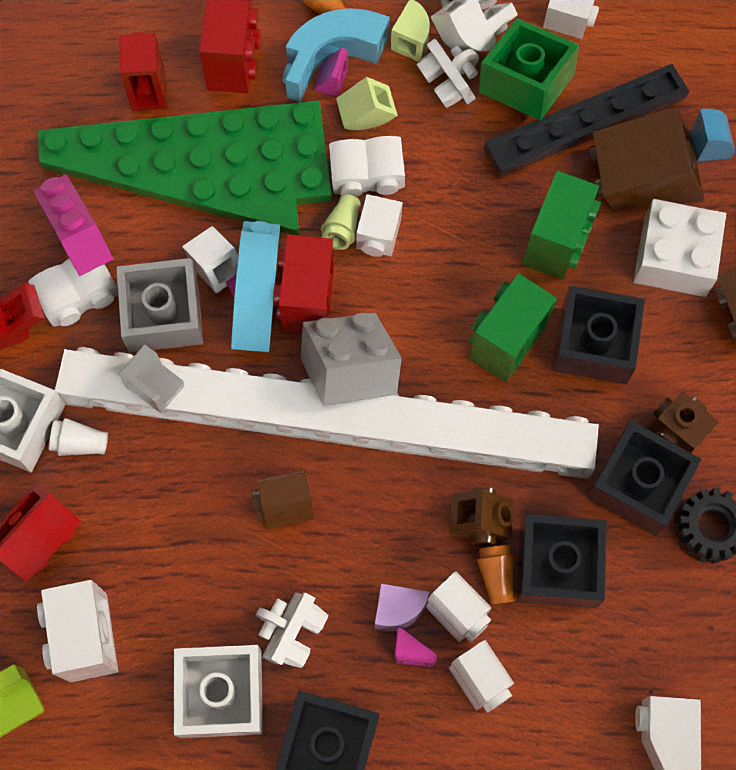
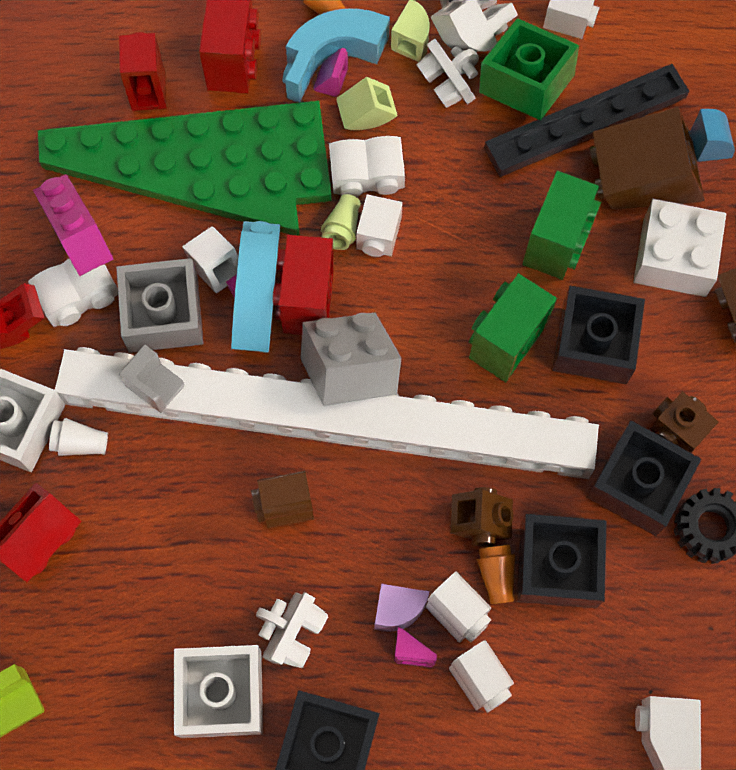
(77, 631): white brick -> none

